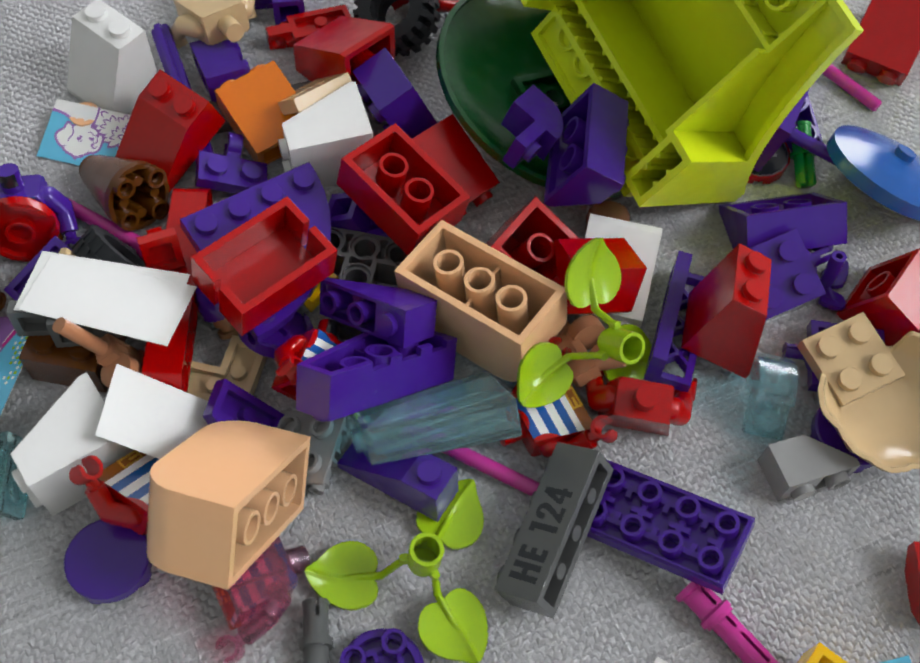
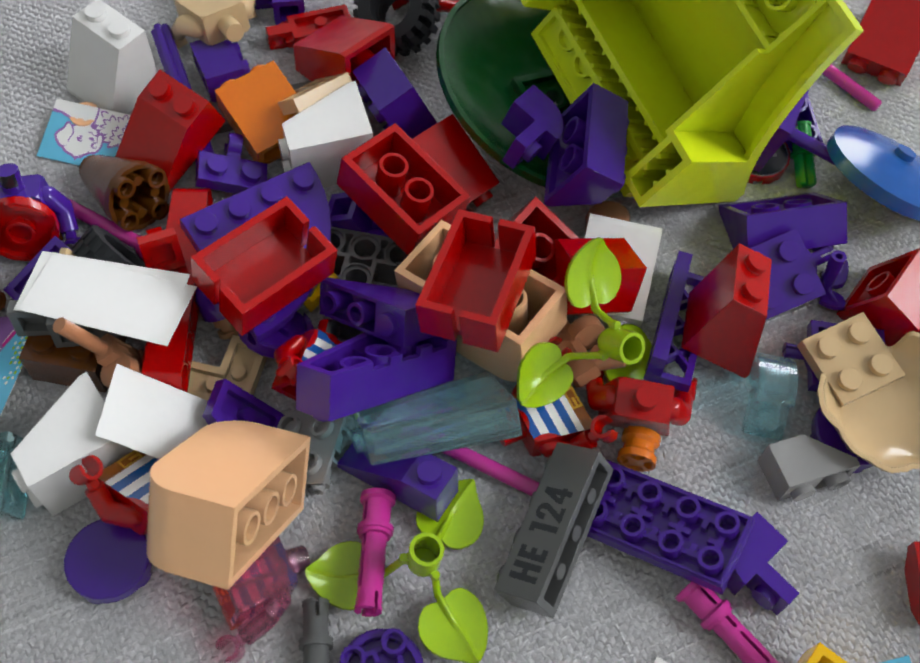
(374, 534): none -> dark pink pin
(474, 283): none -> red piece
(638, 448): none -> orange wheel
(755, 572): none -> dark purple brick

